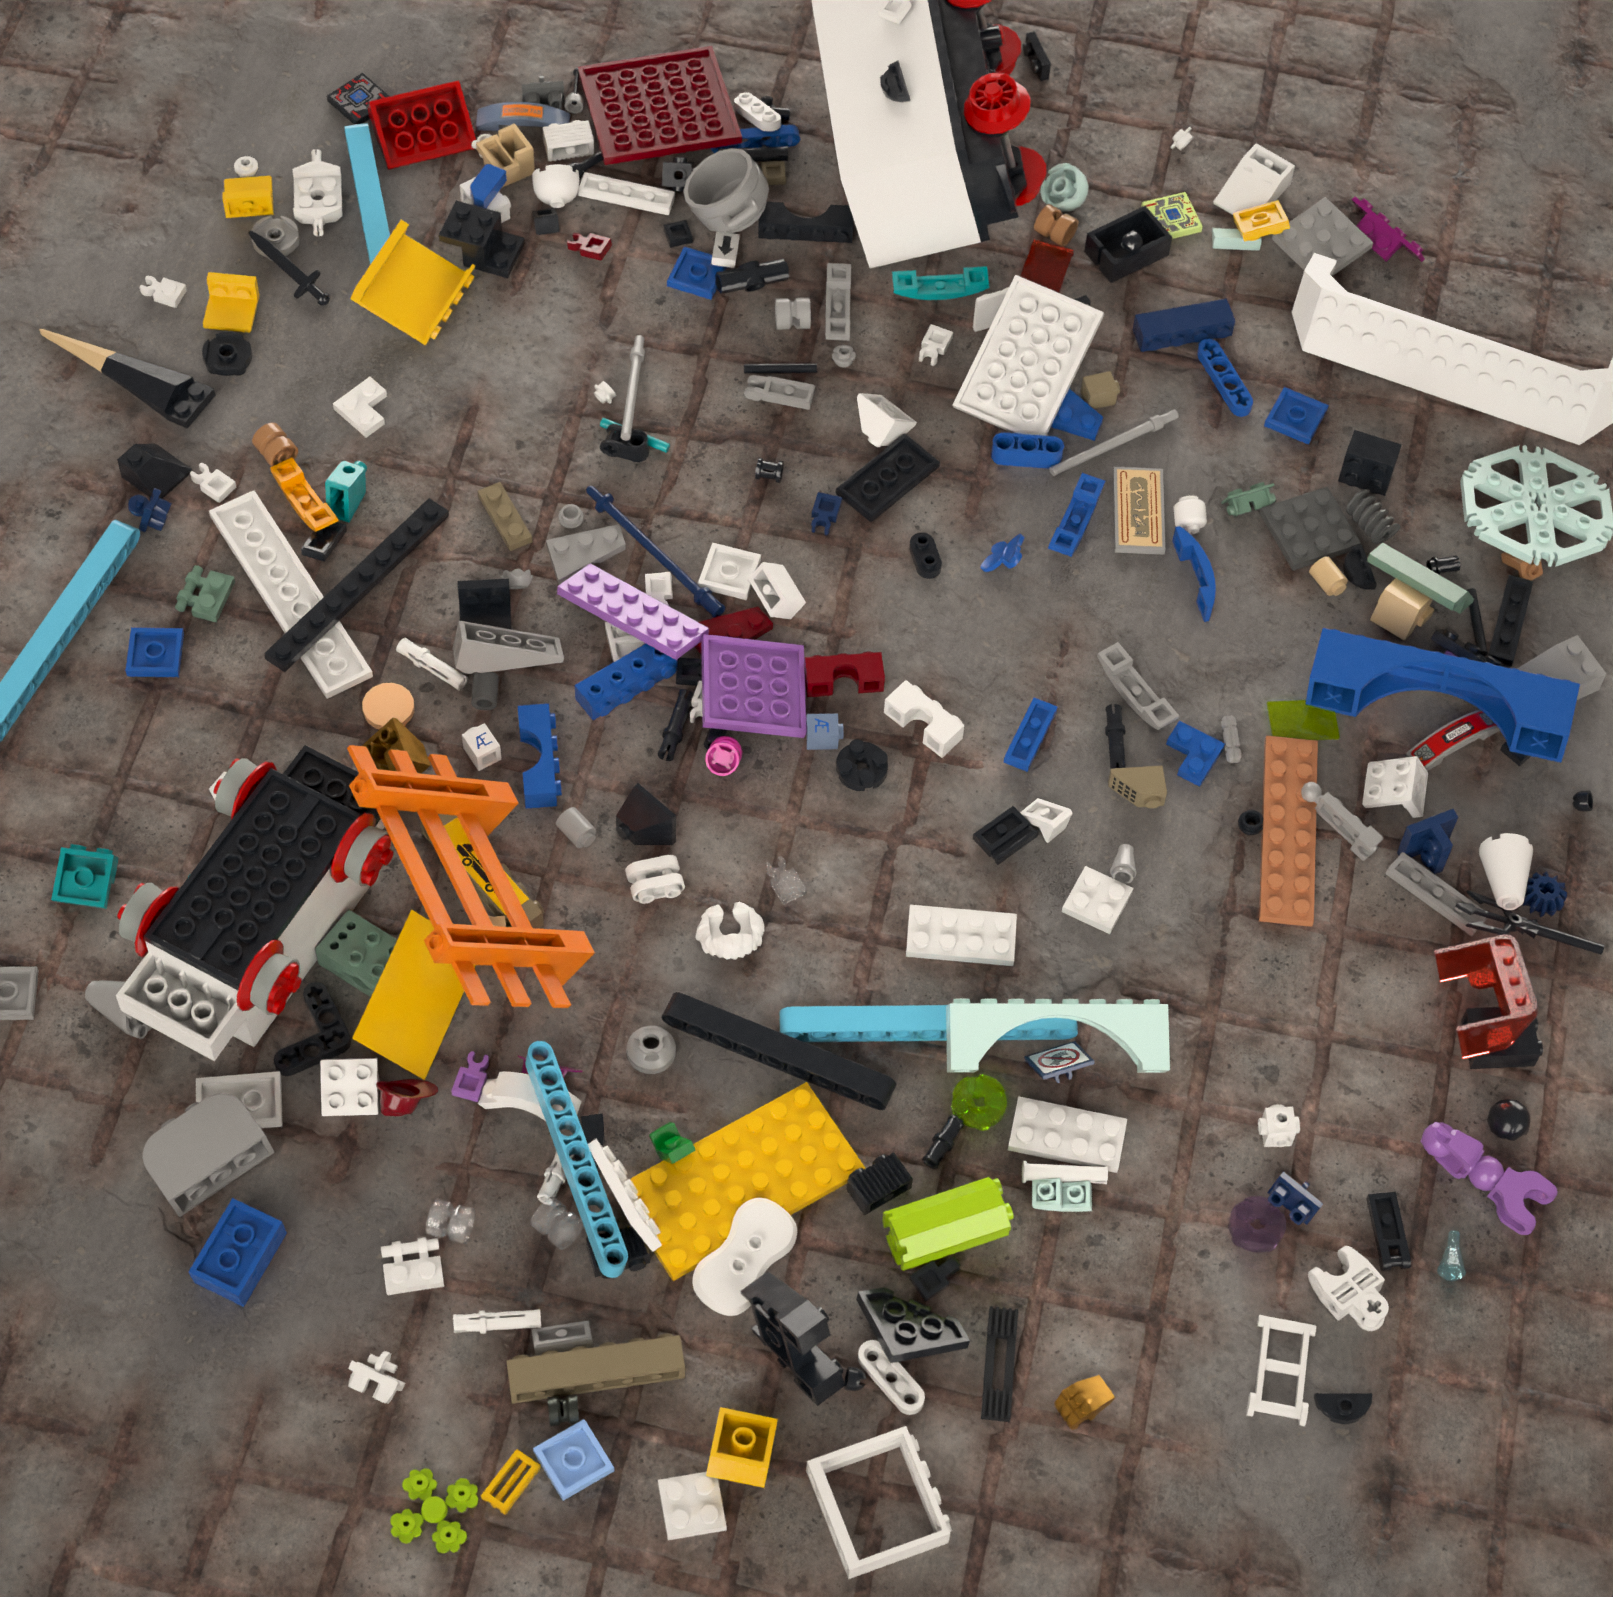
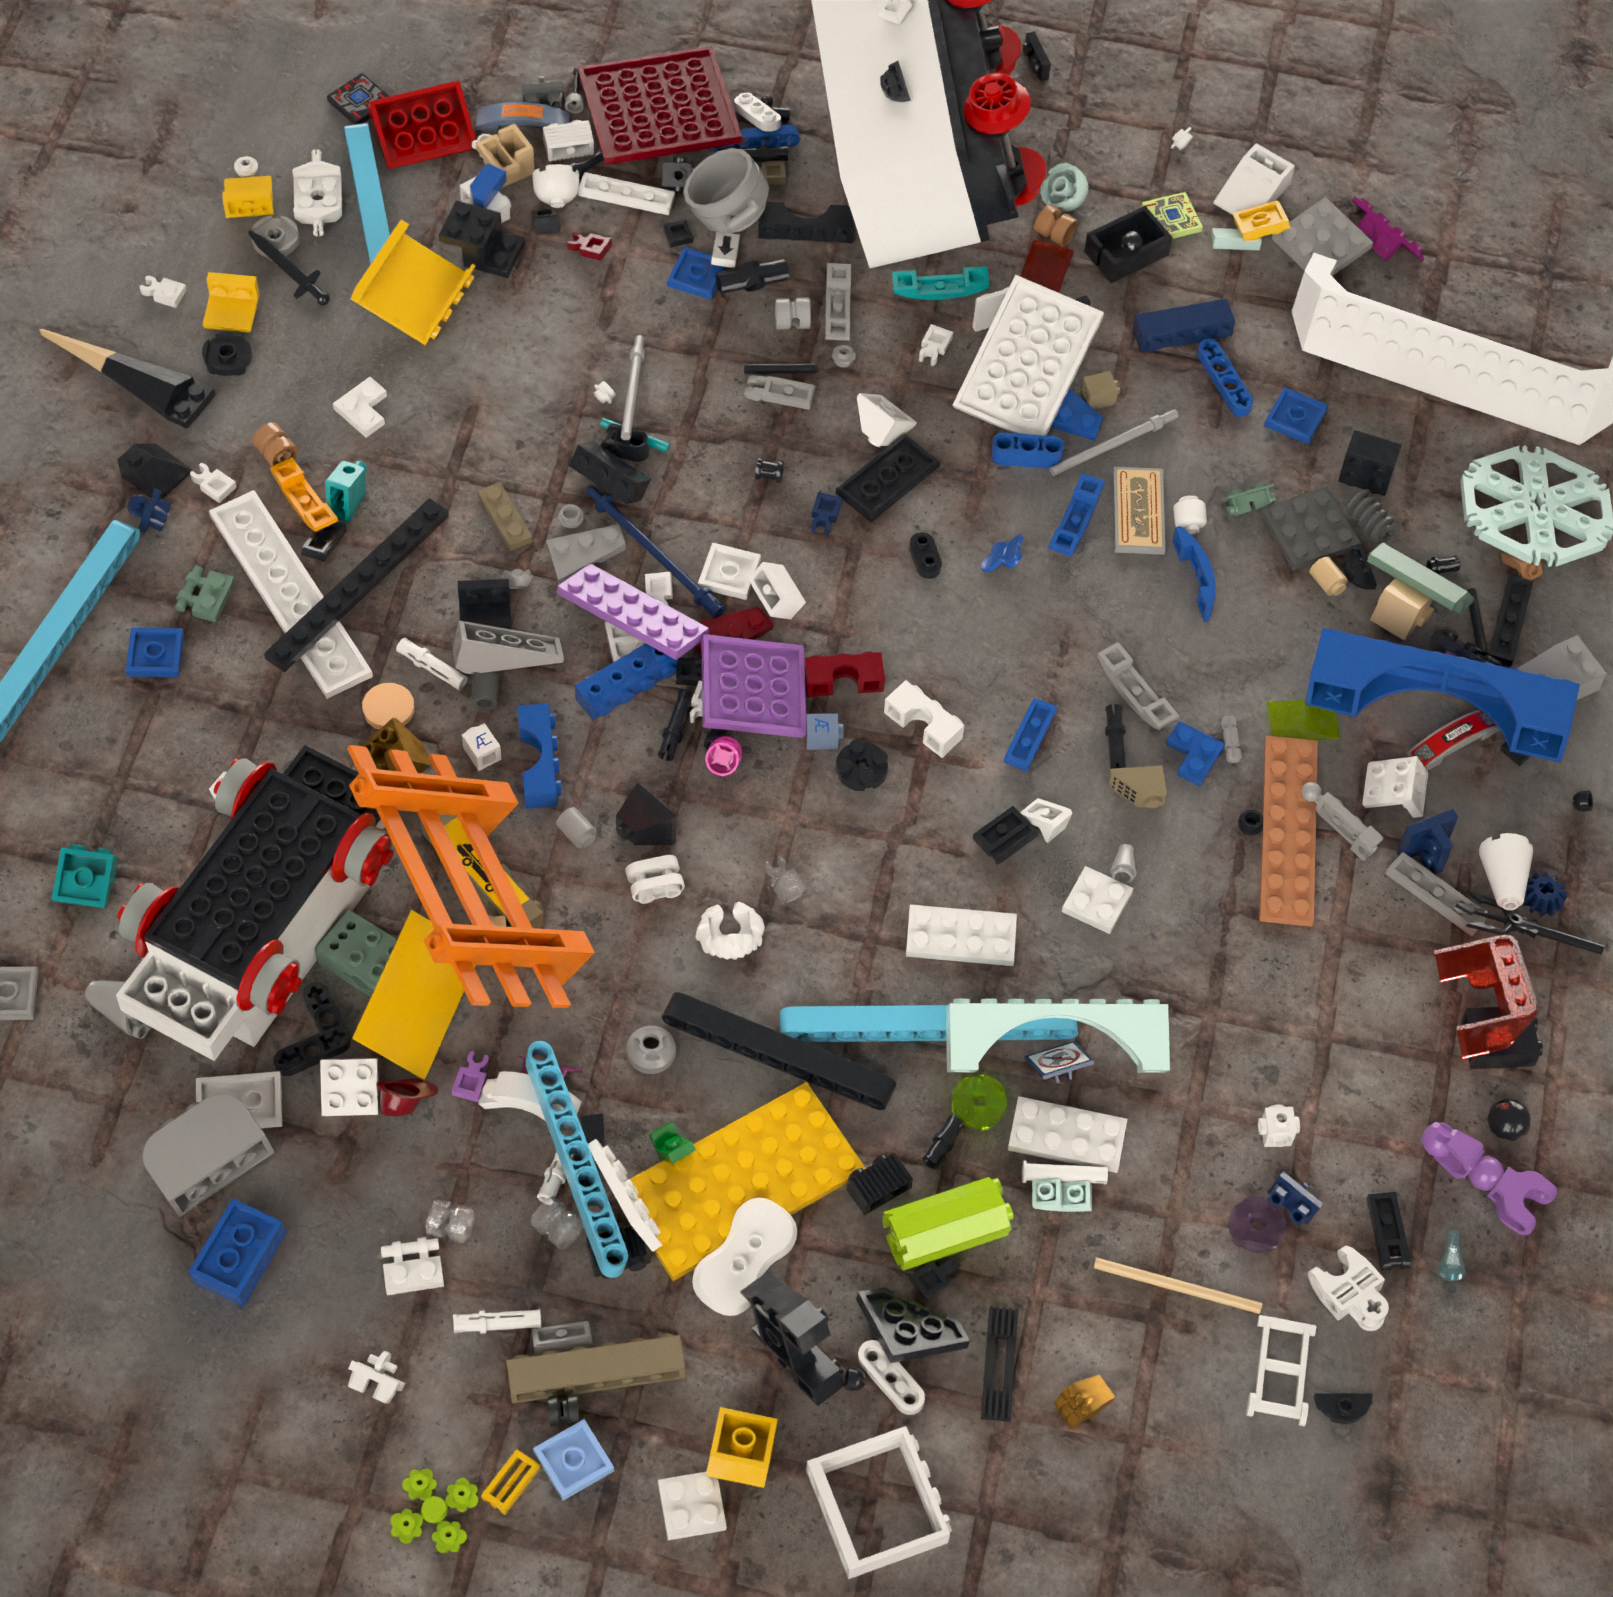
(609, 472): none -> black brick
(1178, 1285): none -> tan piece

